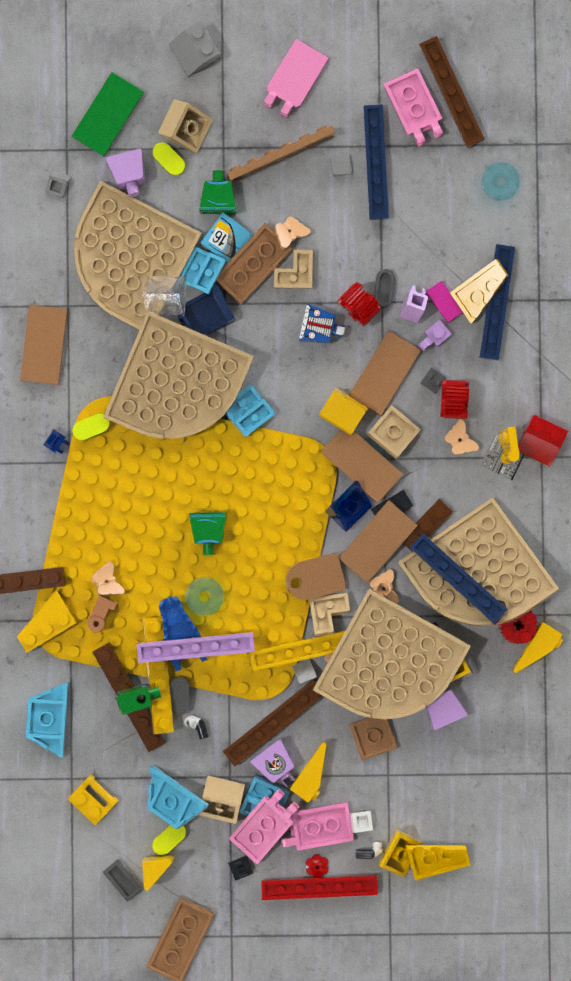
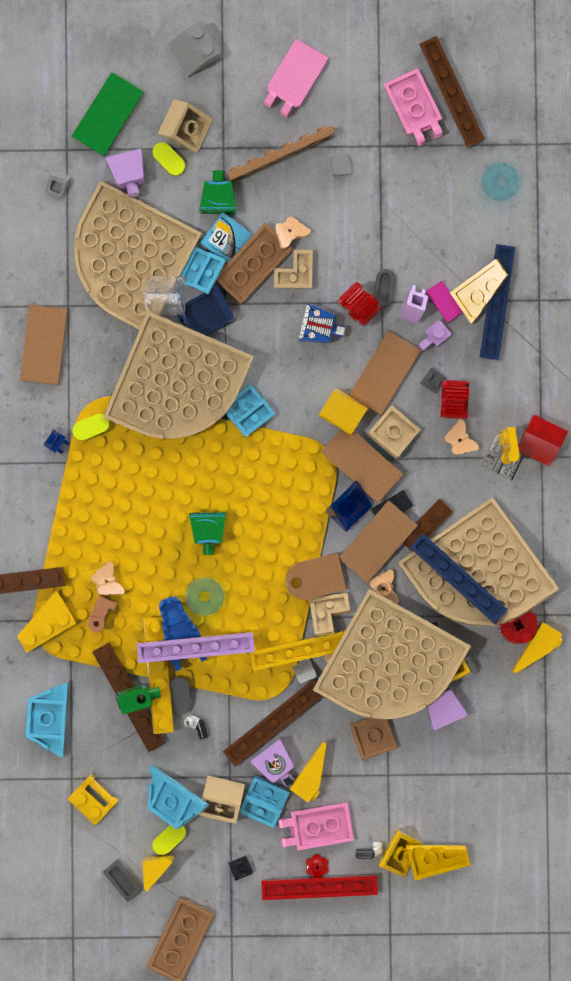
(264, 827): bright pink tile -> none
(361, 821): white plate -> none
(376, 162): dark blue plate -> none

